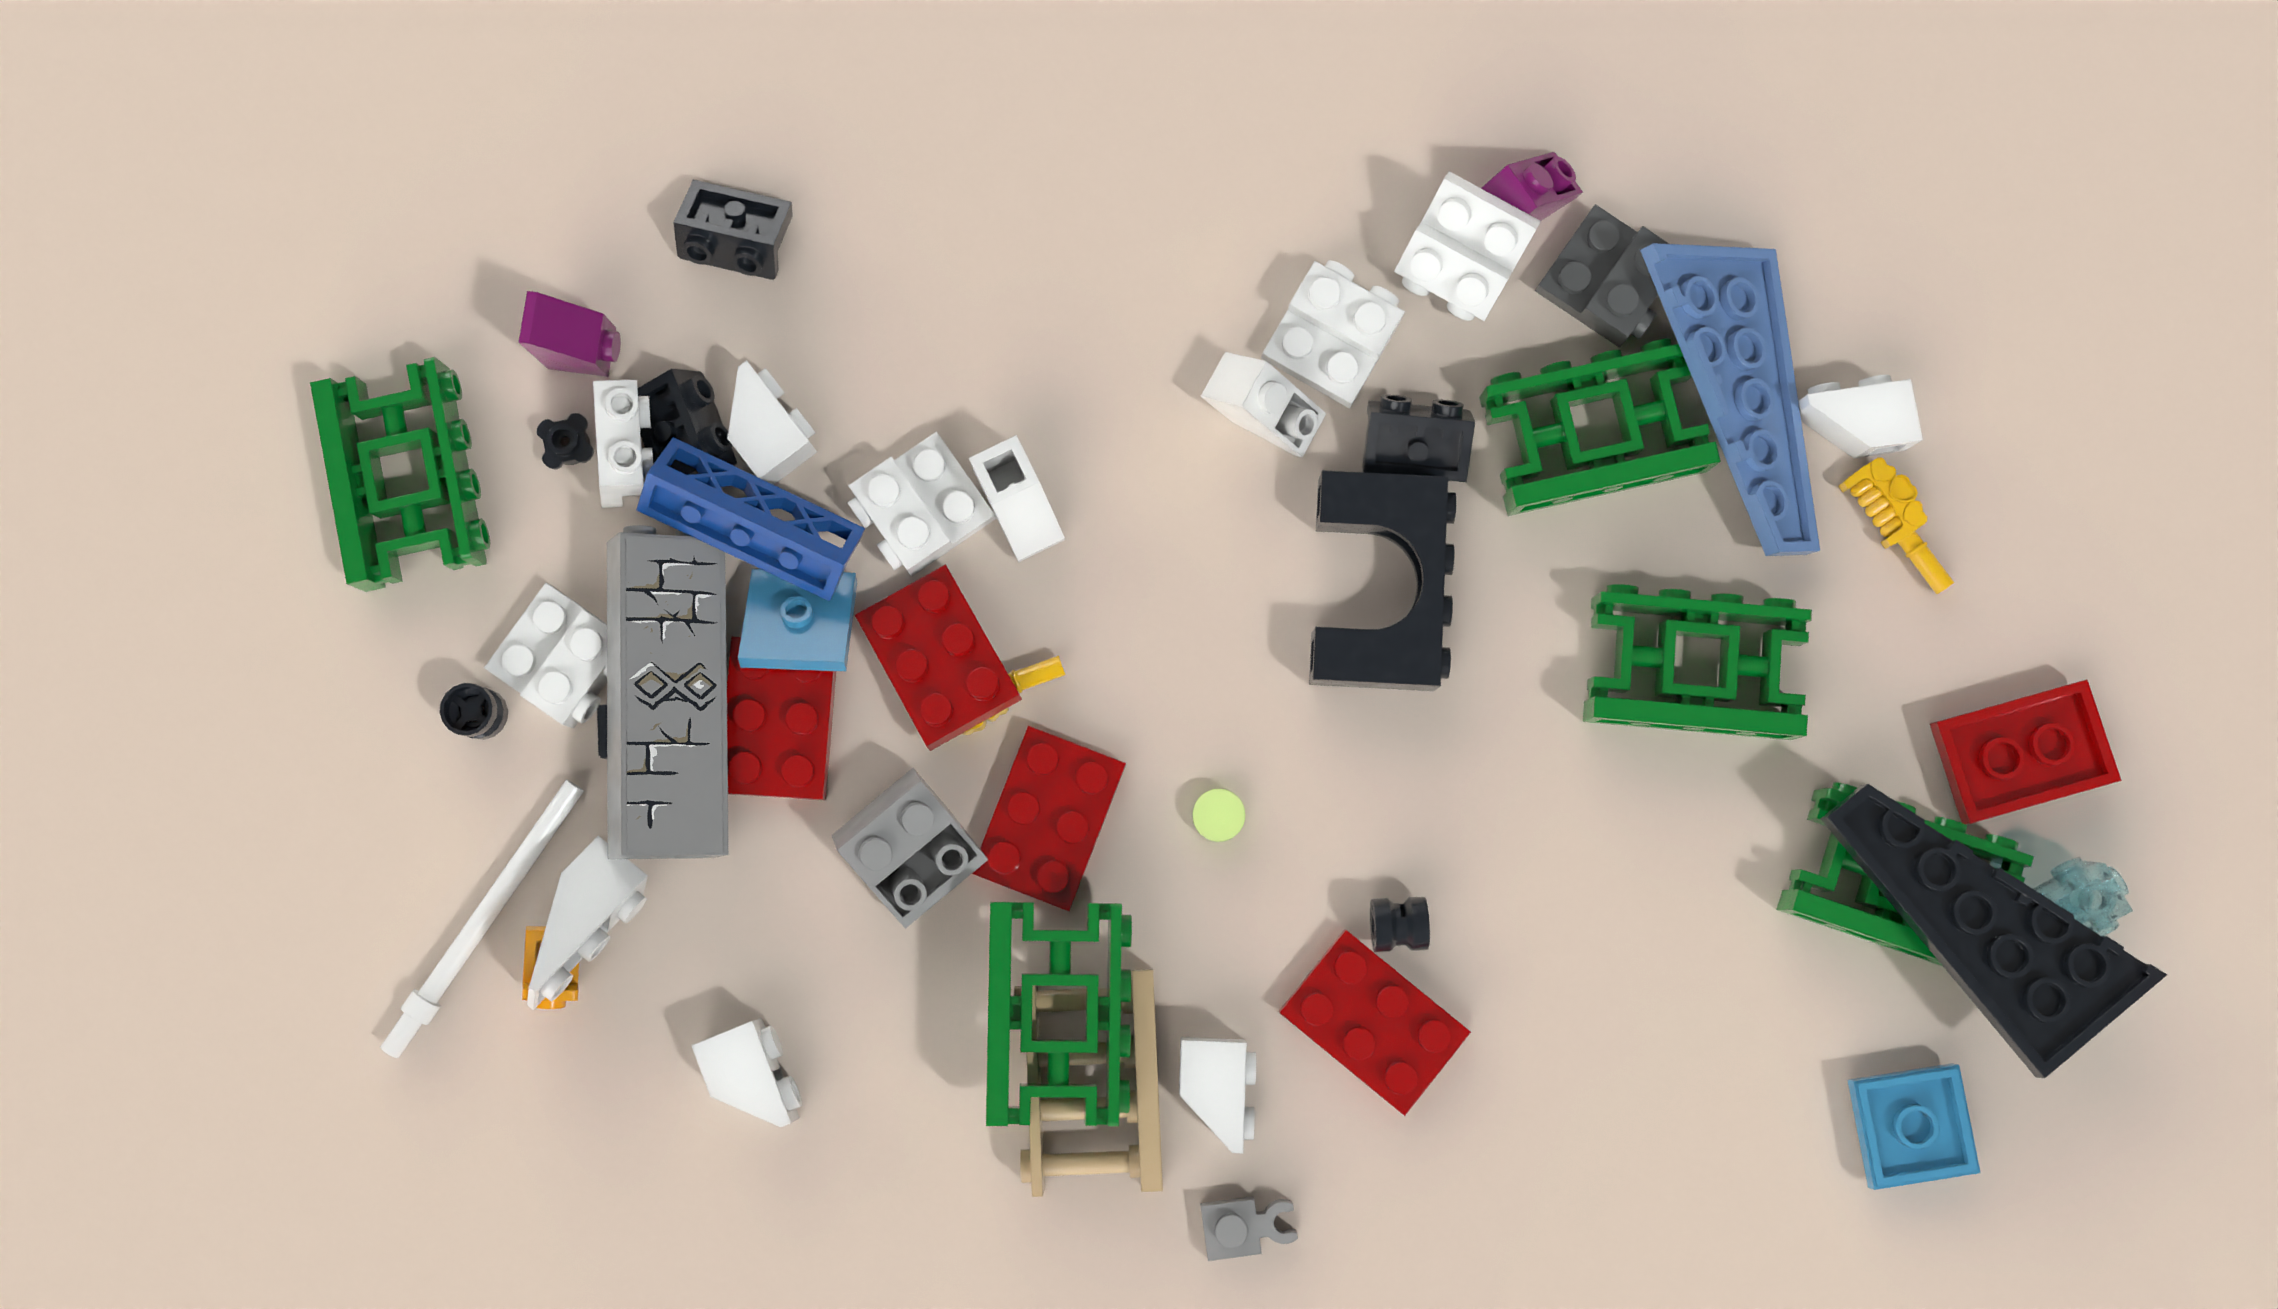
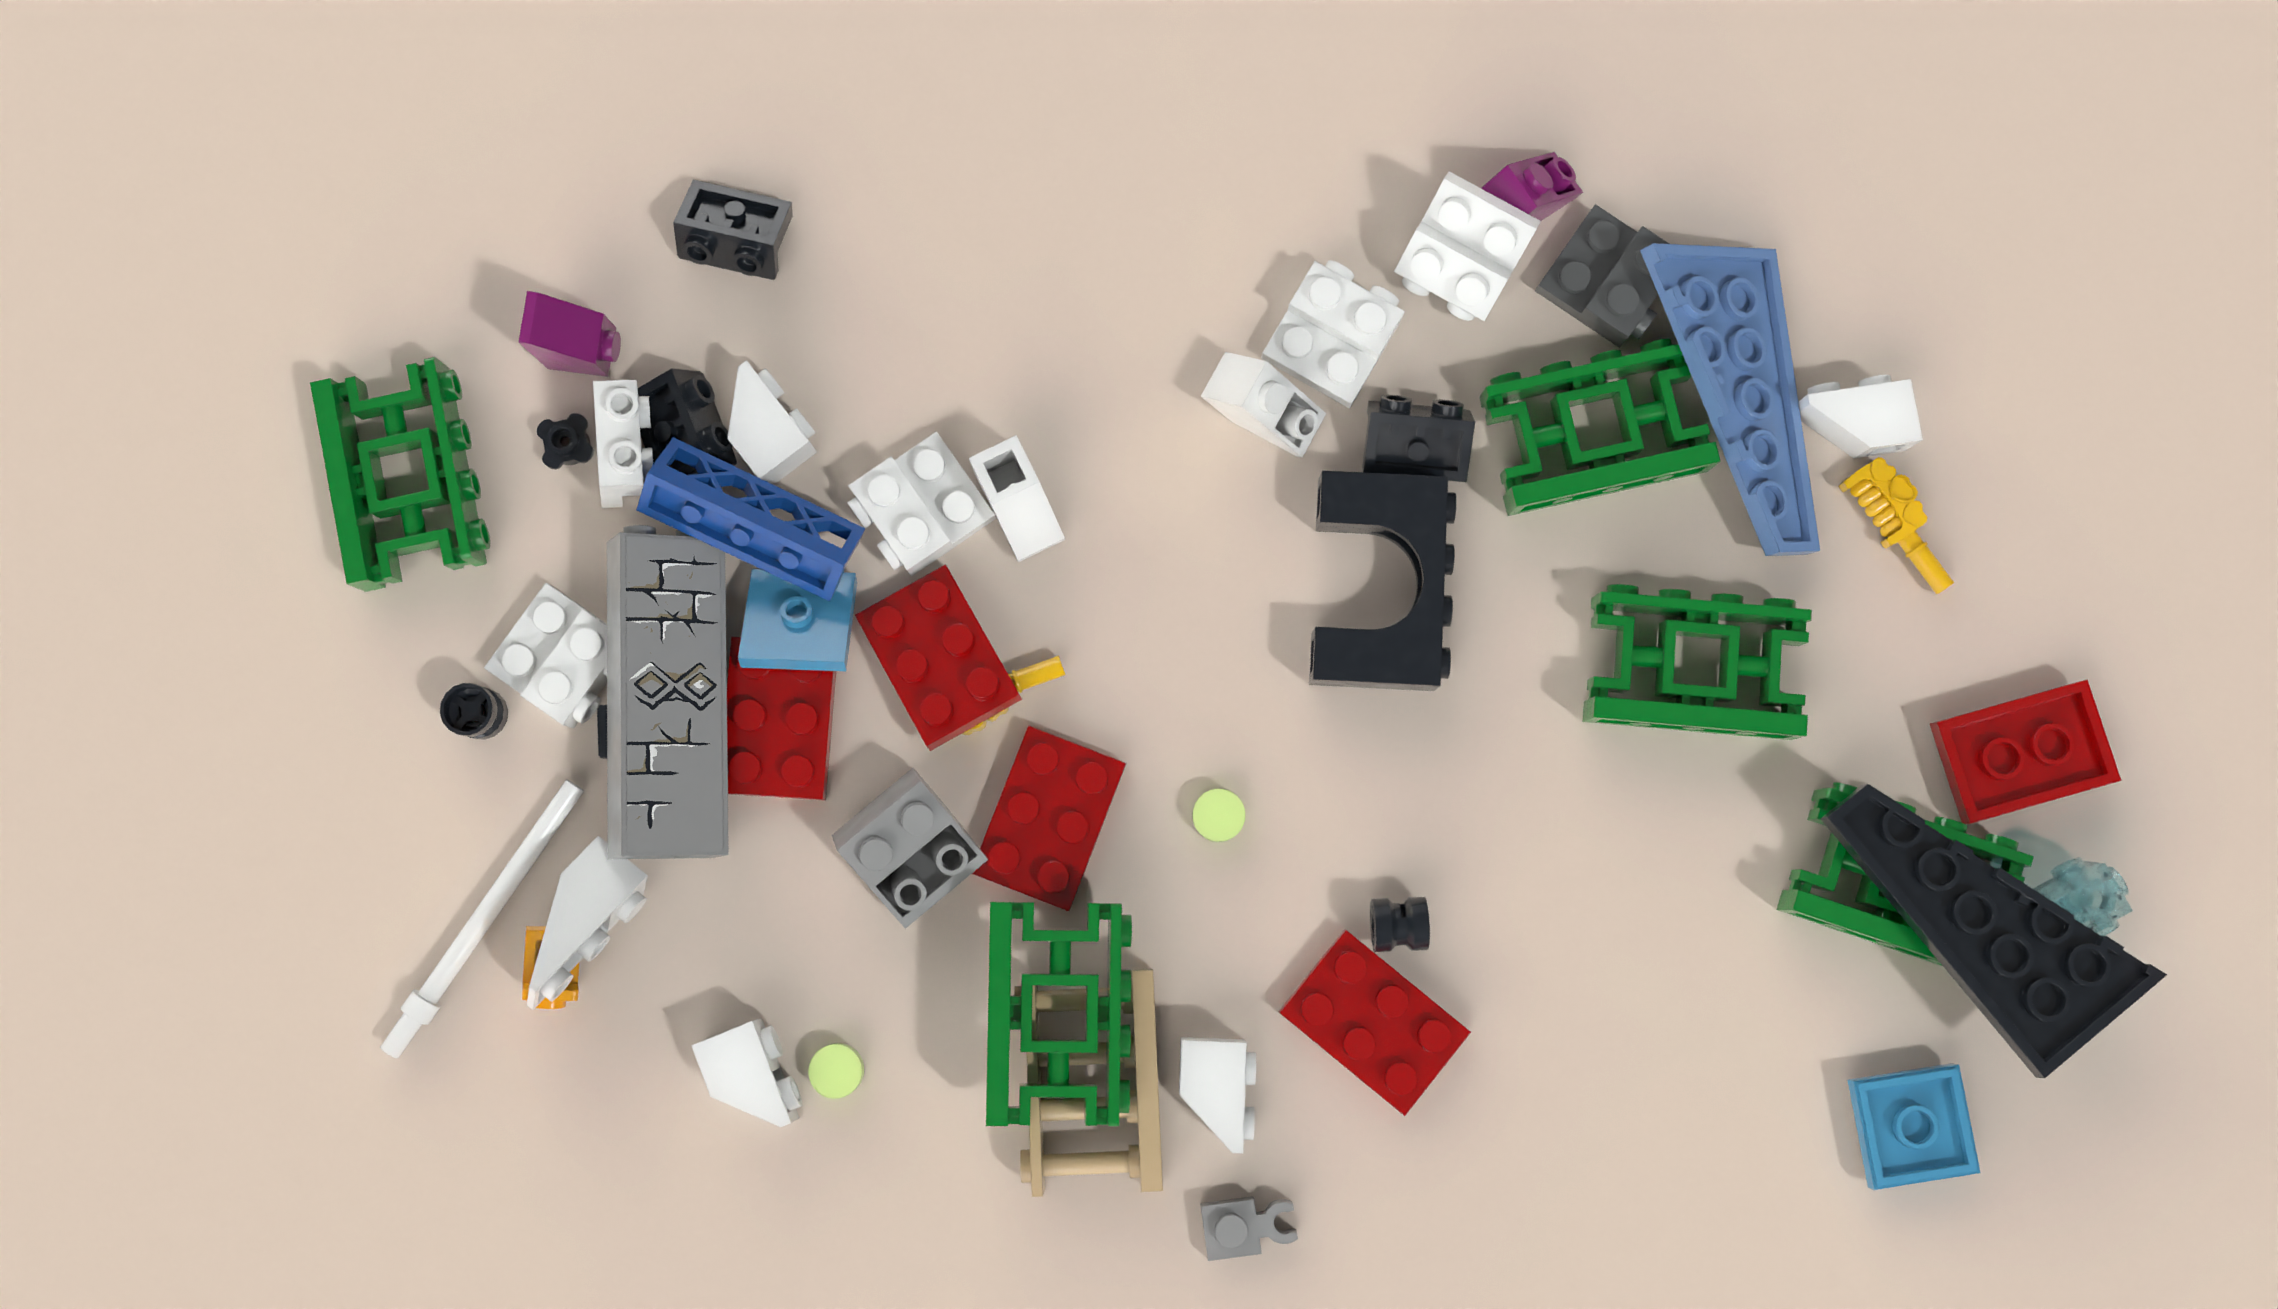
(836, 1070): none -> yellowish green tile

